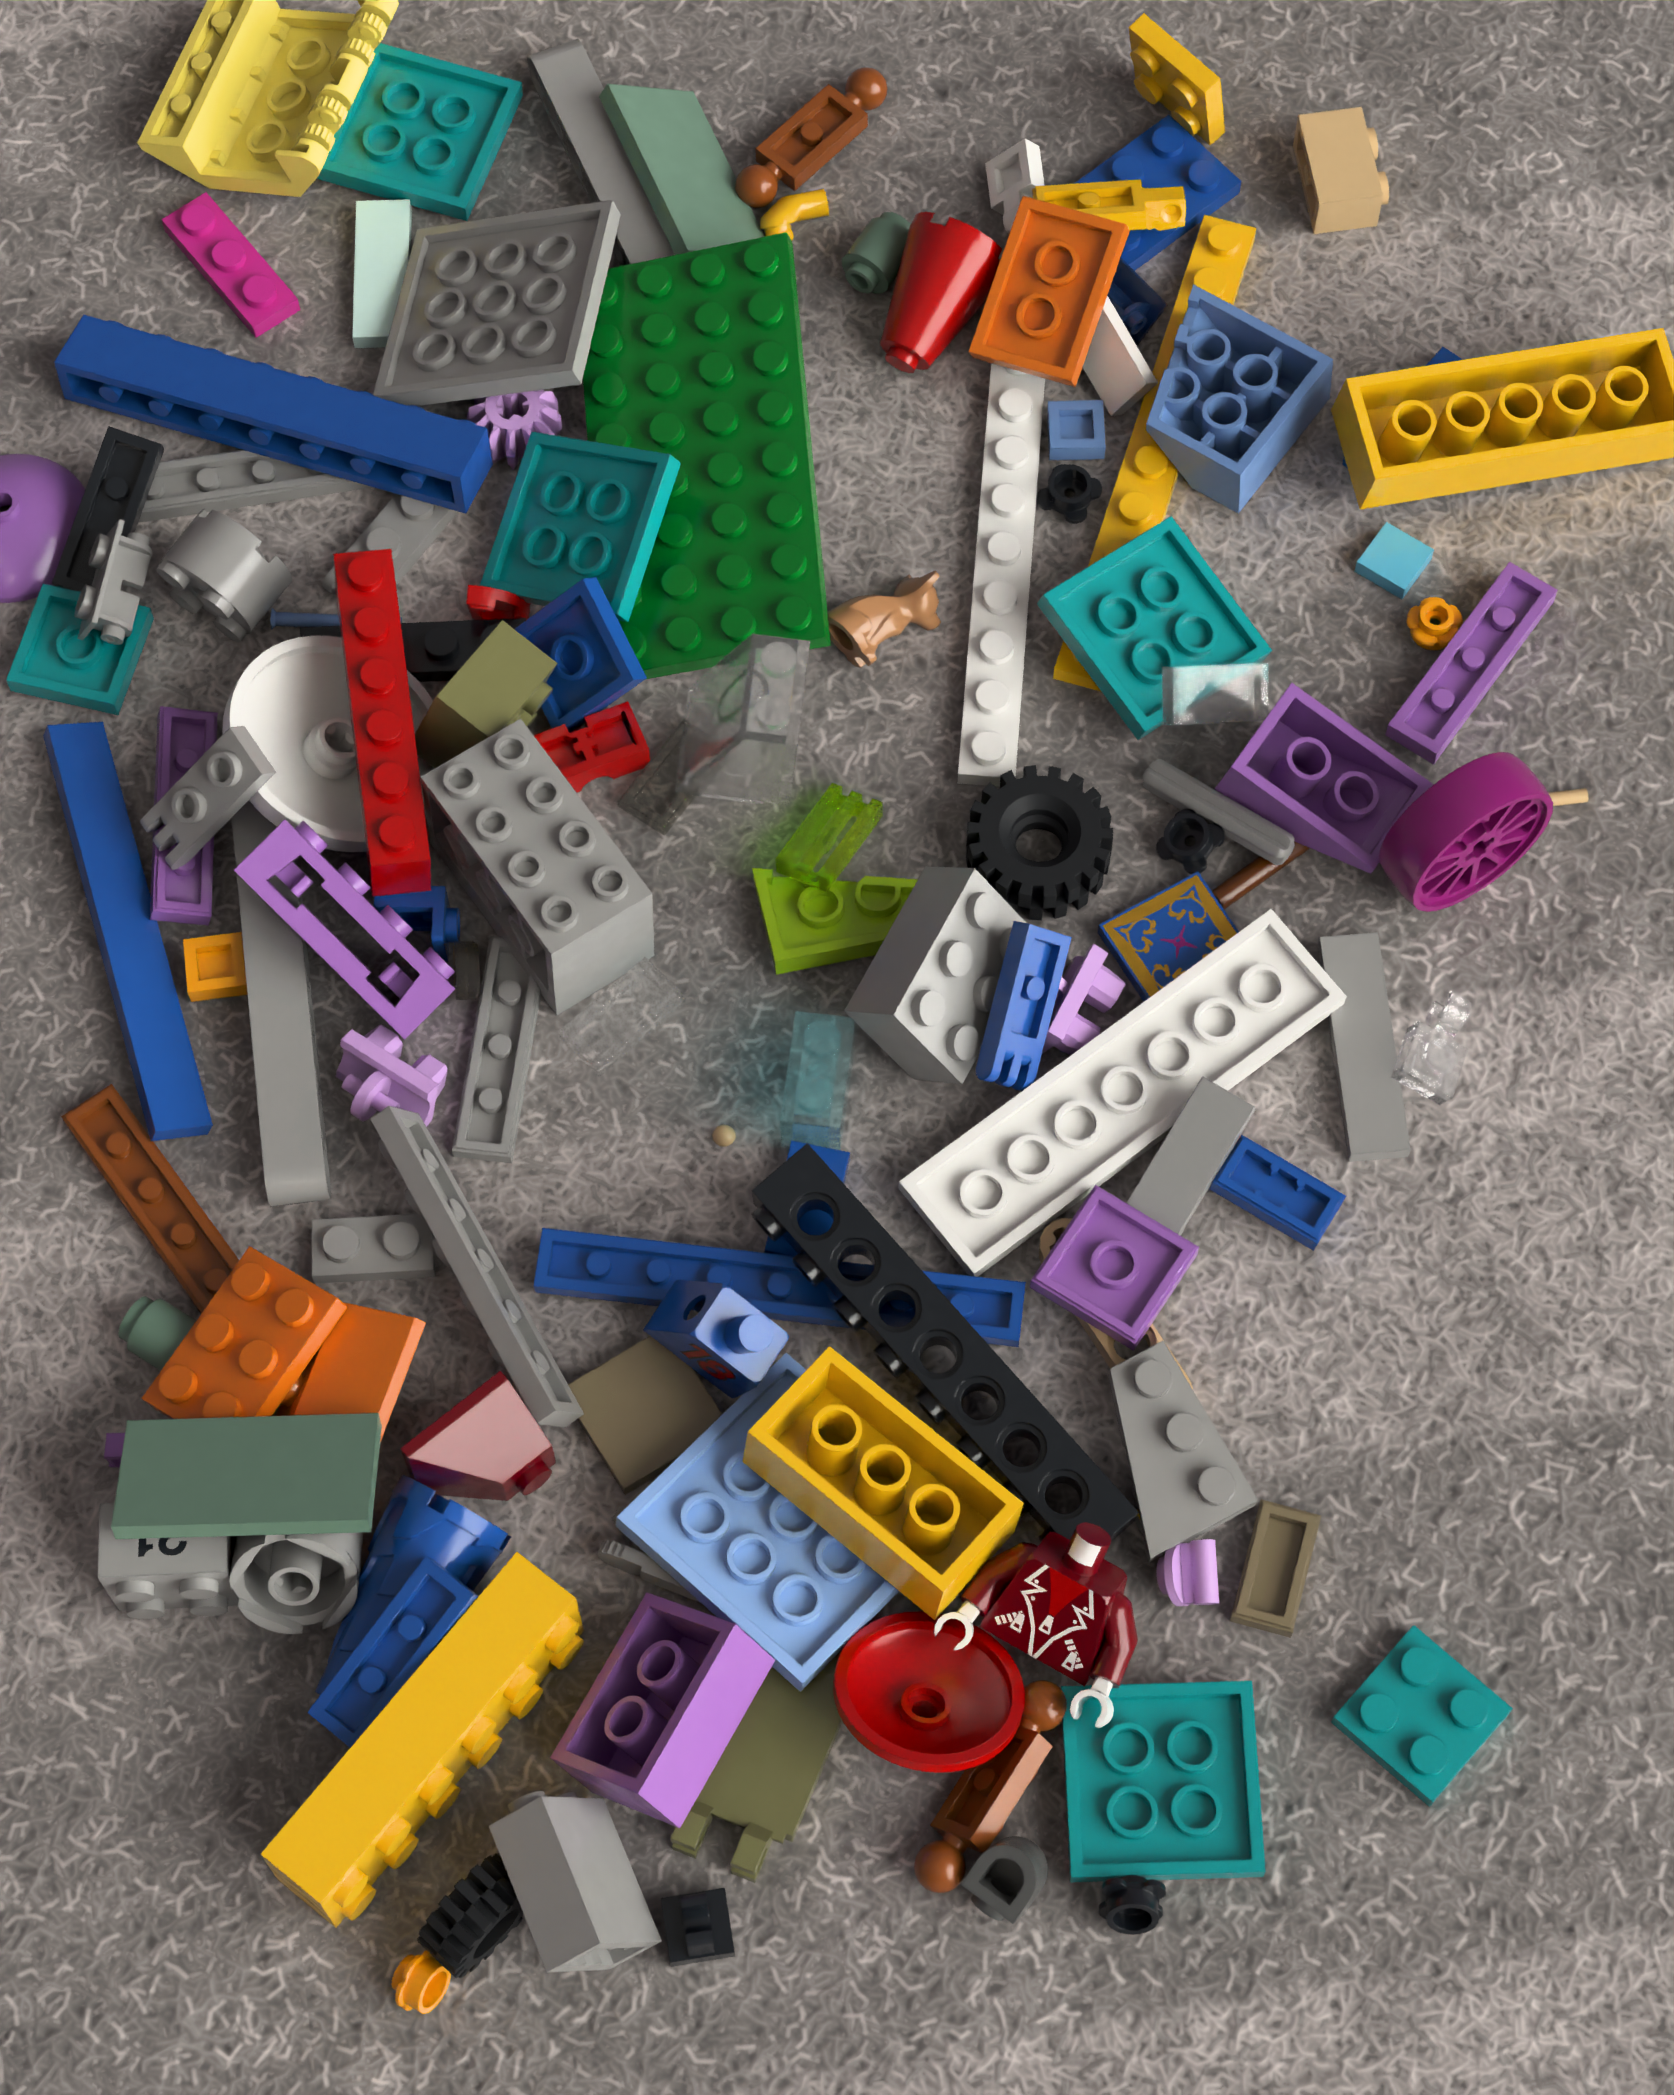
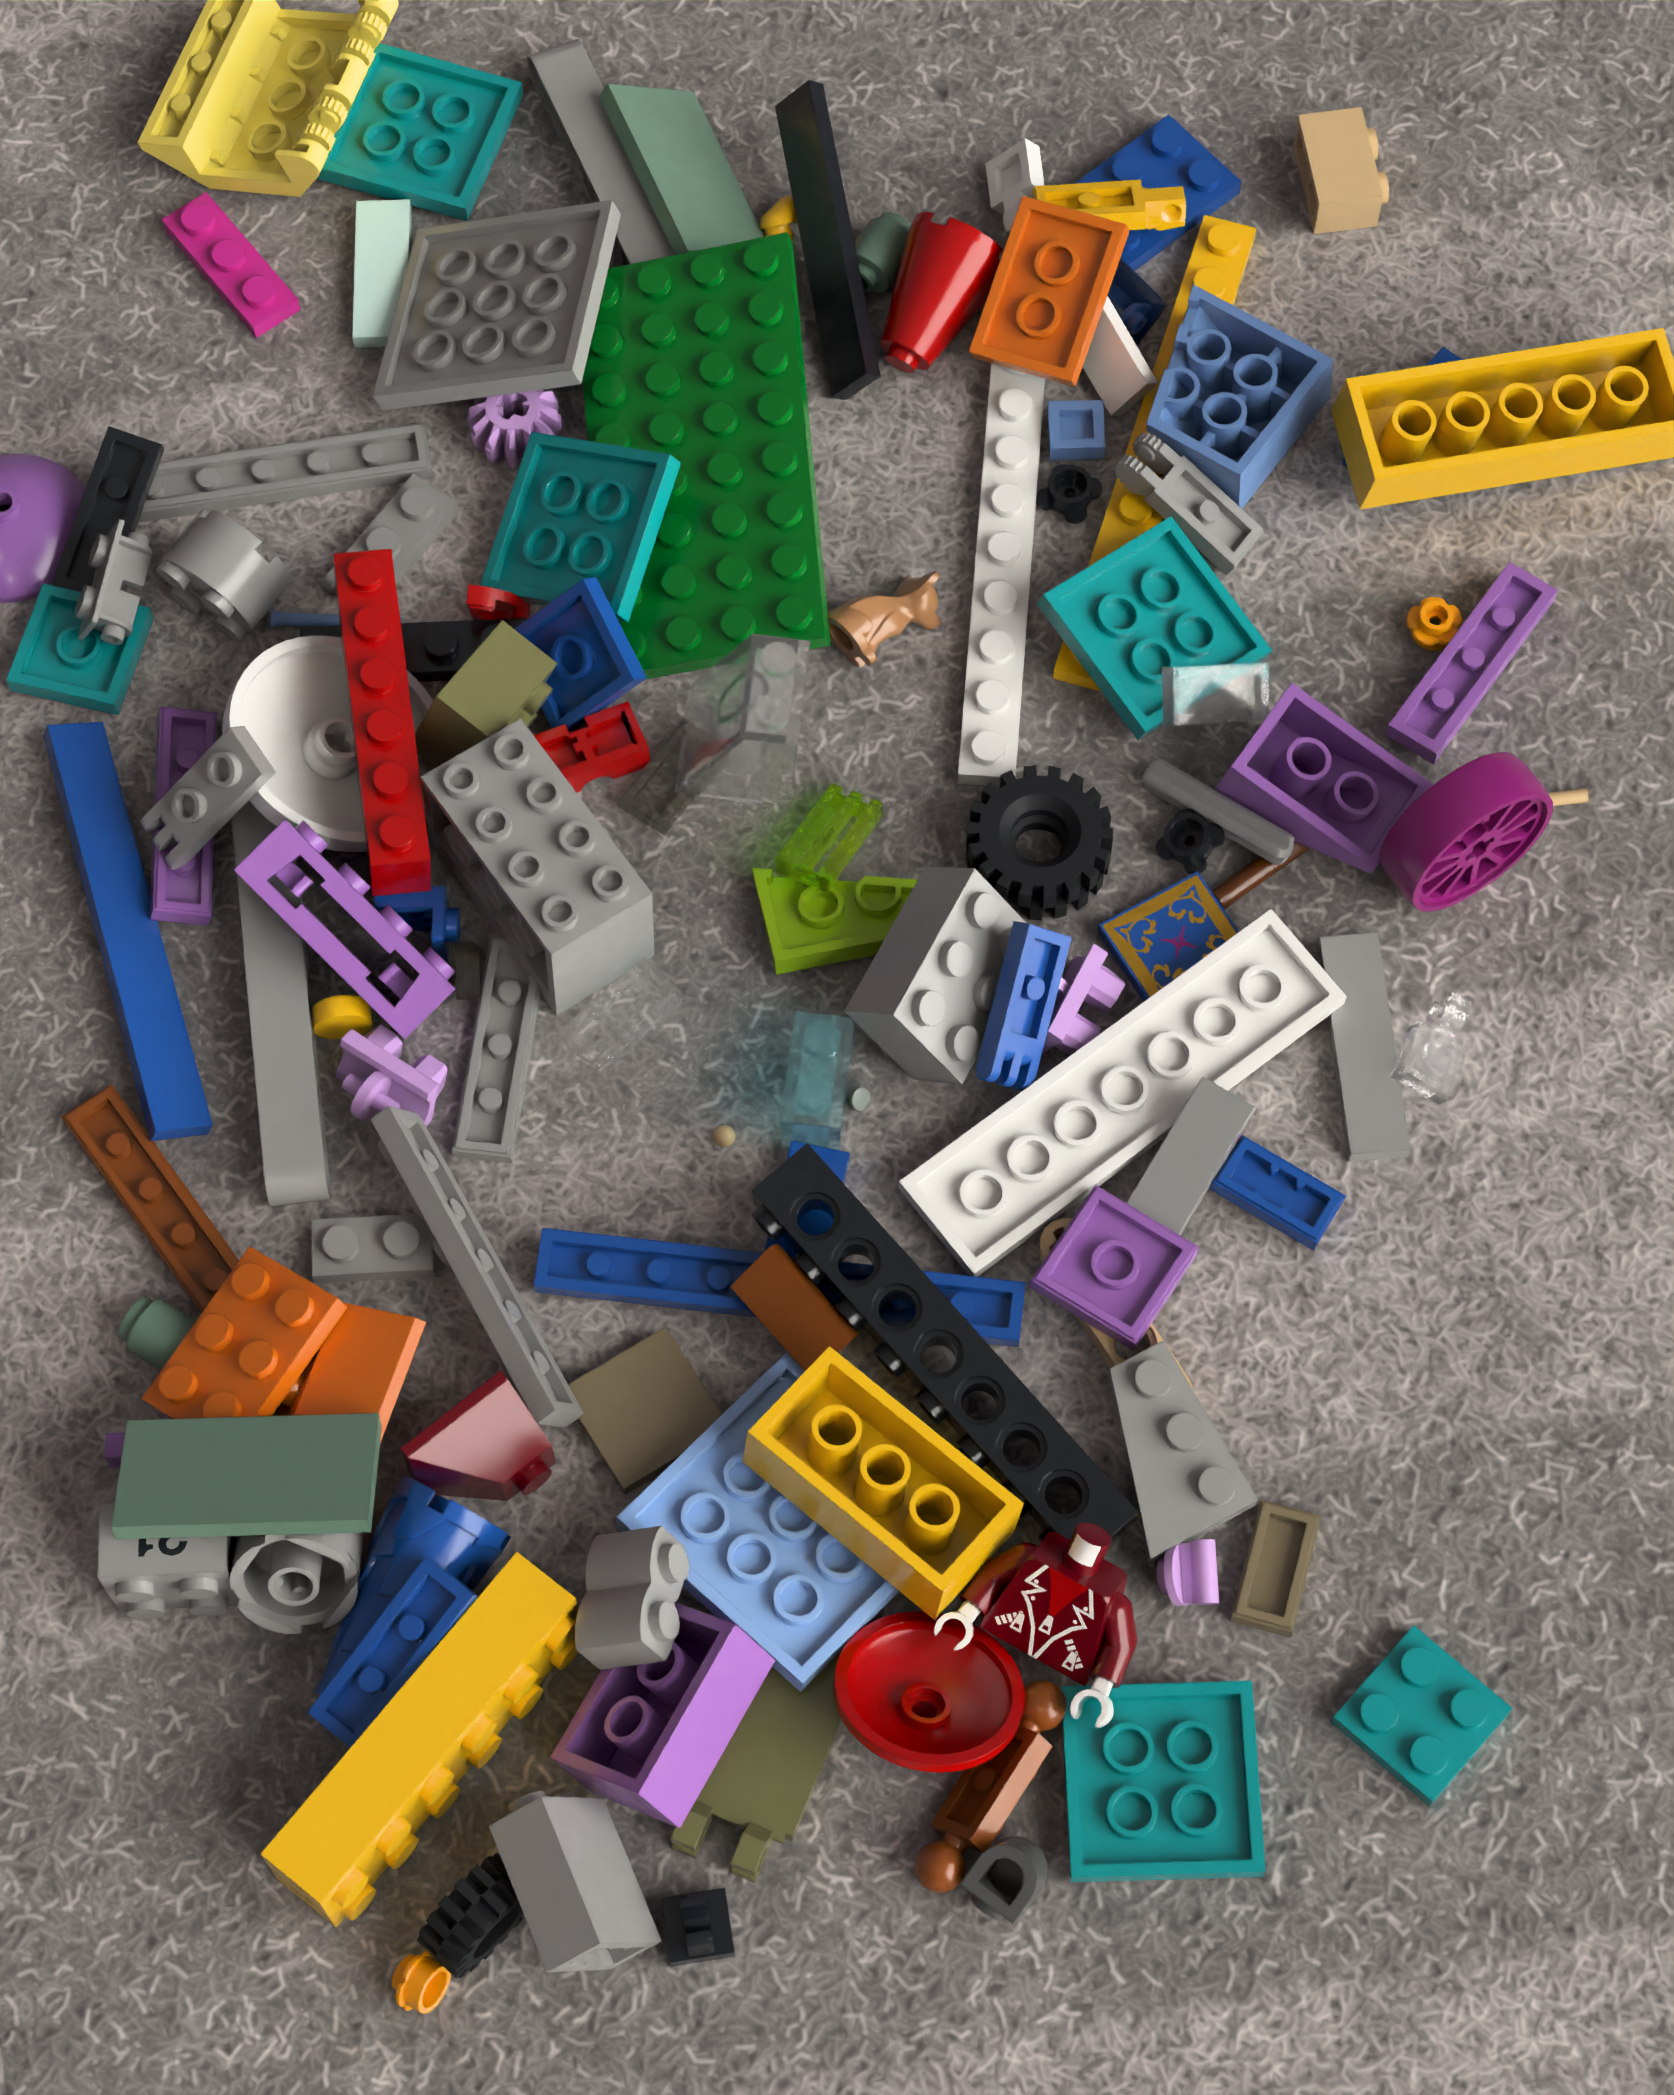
(215, 966): light orange plate -> none
(275, 413): blue brick -> none
(339, 1014): none -> yellow tile
(631, 1598): none -> light grey brick
(724, 1342): blue torso -> none
(792, 1307): none -> dark orange tile
(811, 137): dark orange plate -> none
(827, 241): none -> black tile
(860, 1098): none -> light grey piece
(1132, 1903): black plate -> none
(1176, 80): yellow plate -> none
(1197, 505): none -> light grey hinge
(1394, 560): medium azure tile -> none

